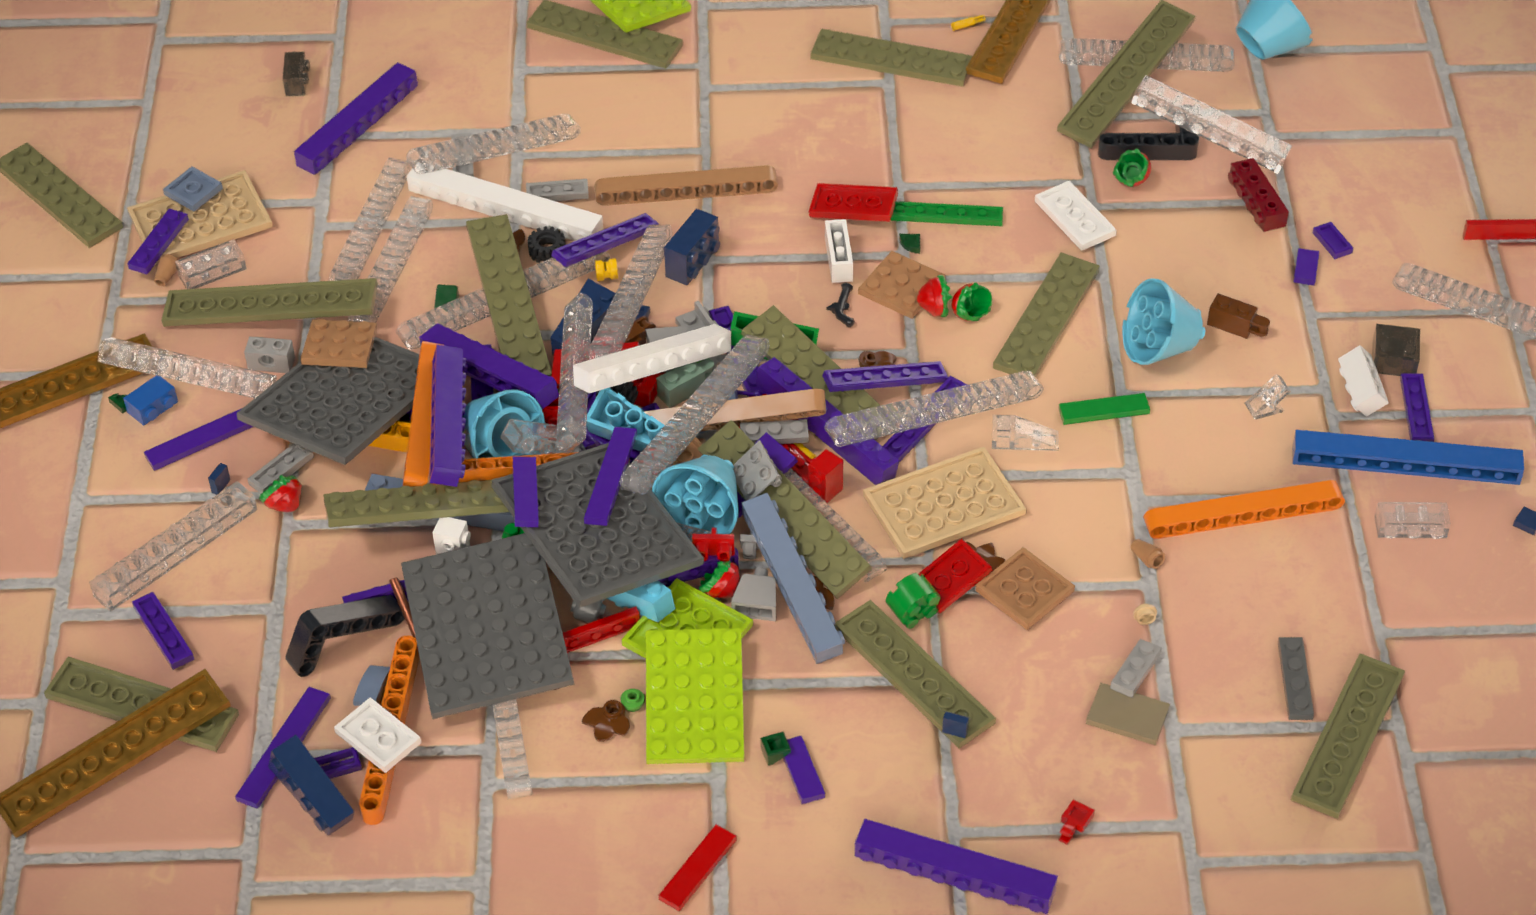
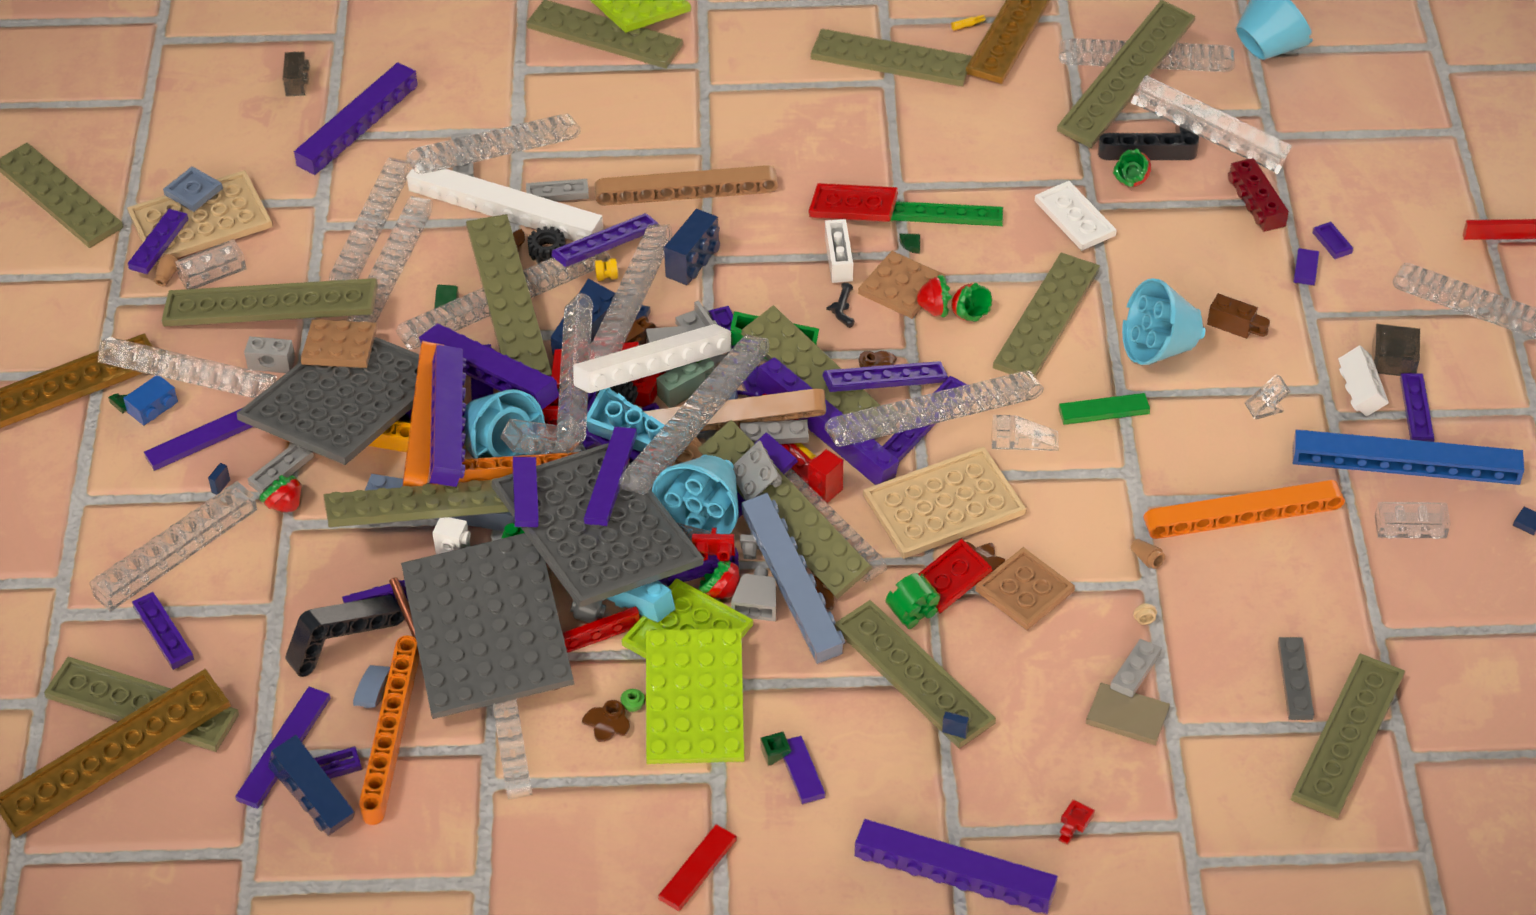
(377, 735): white plate -> none

